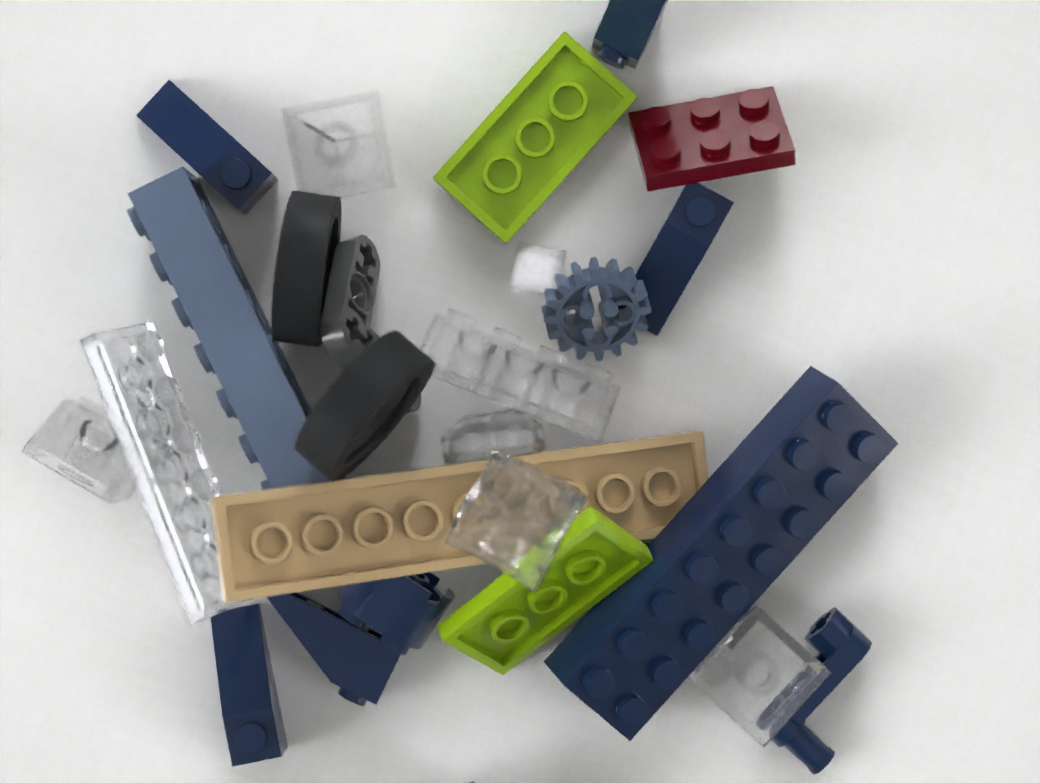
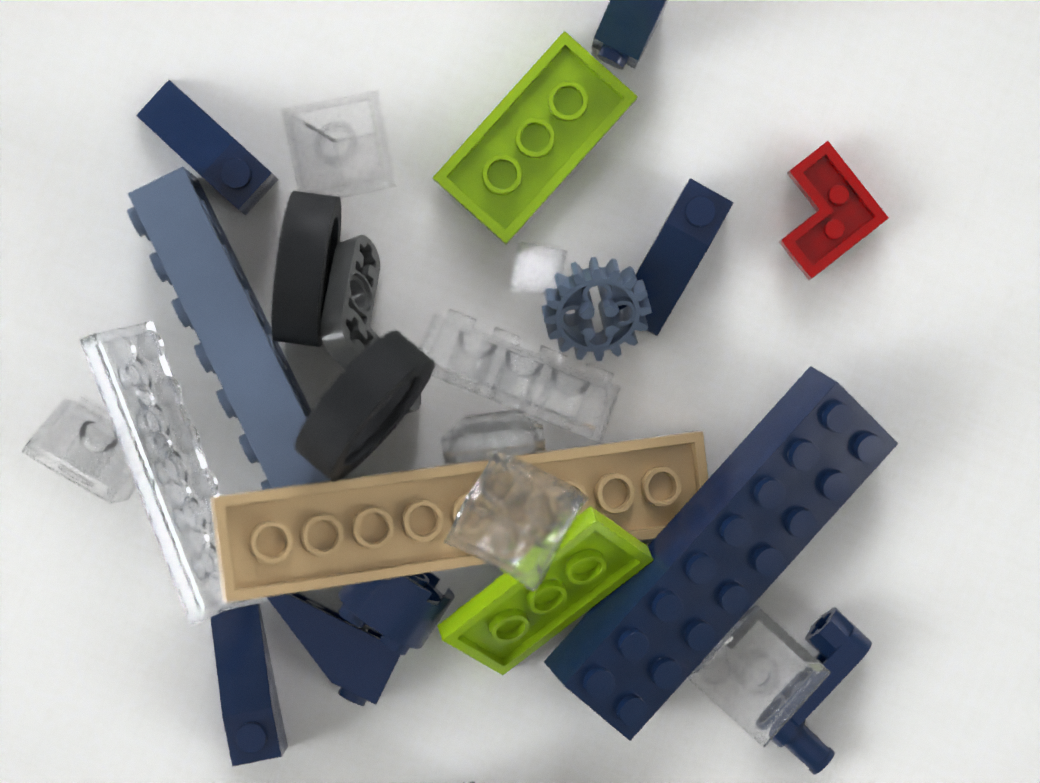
(711, 138): dark red plate -> none
(843, 212): none -> red plate

